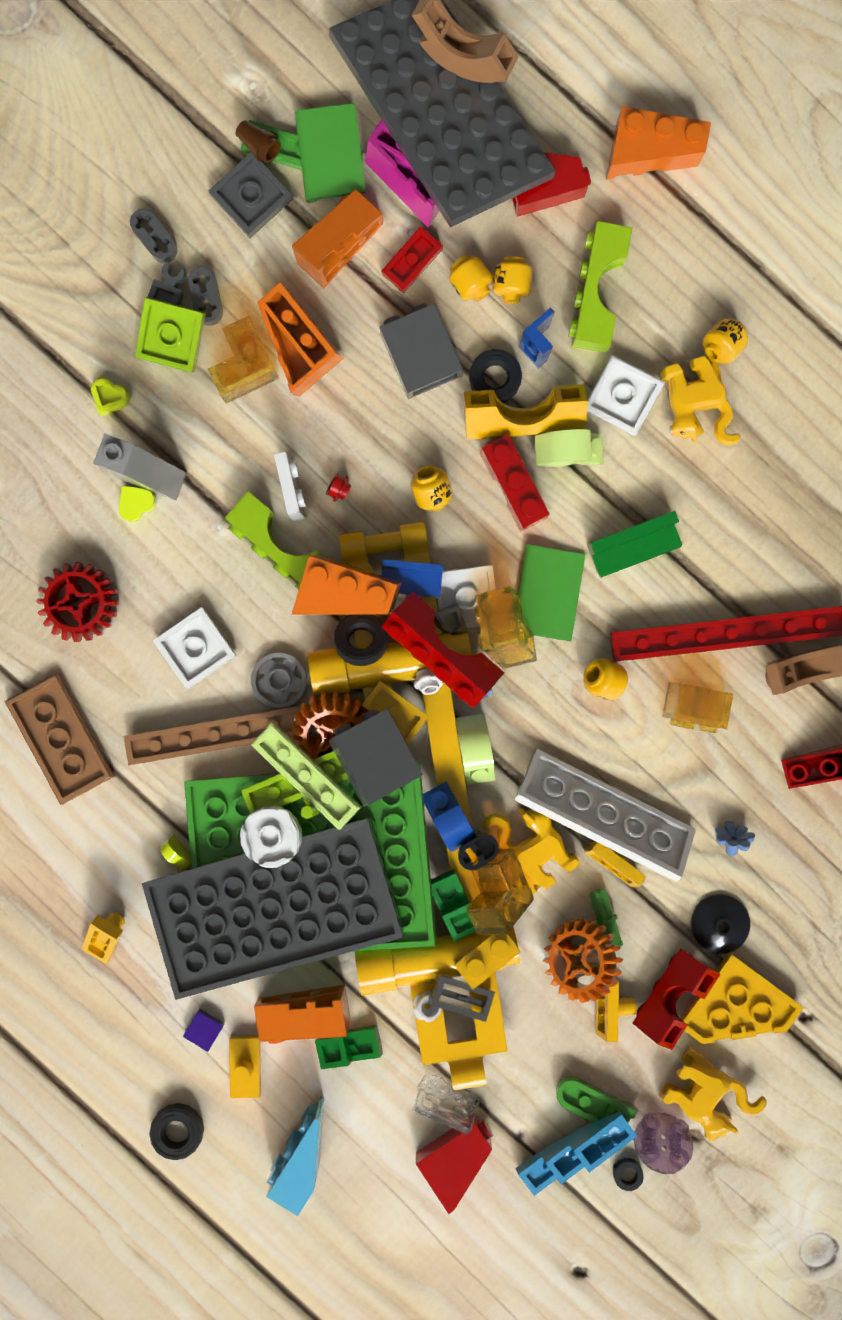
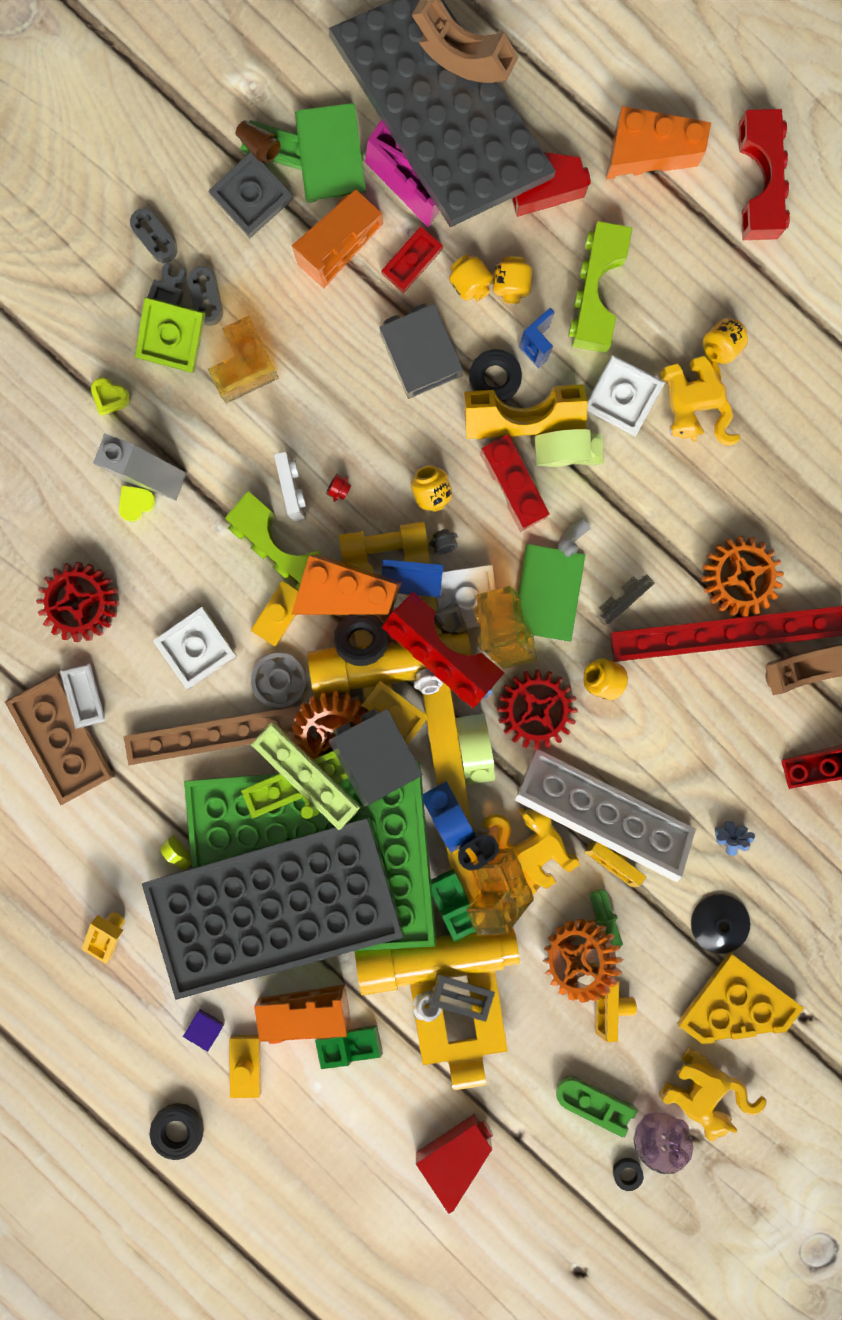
(82, 696): none -> white tile
(271, 836): white tile -> none
(276, 615): none -> yellow tile
(297, 1169): medium azure slope -> none
(298, 340): orange wedge -> none
(444, 541): none -> dark grey plate
(445, 1105): clear bracket -> none
(486, 959): yellow plate -> none
(544, 719): none -> red gear
(570, 535): none -> light grey arm
(580, 1149): dark azure slope -> none
(632, 590): none -> clear smoke plate
(635, 544): green panel -> none
(658, 1014): red arch -> none
(694, 705): clear yellow brick -> none
(747, 585): none -> orange gear
(762, 140): none -> red arch

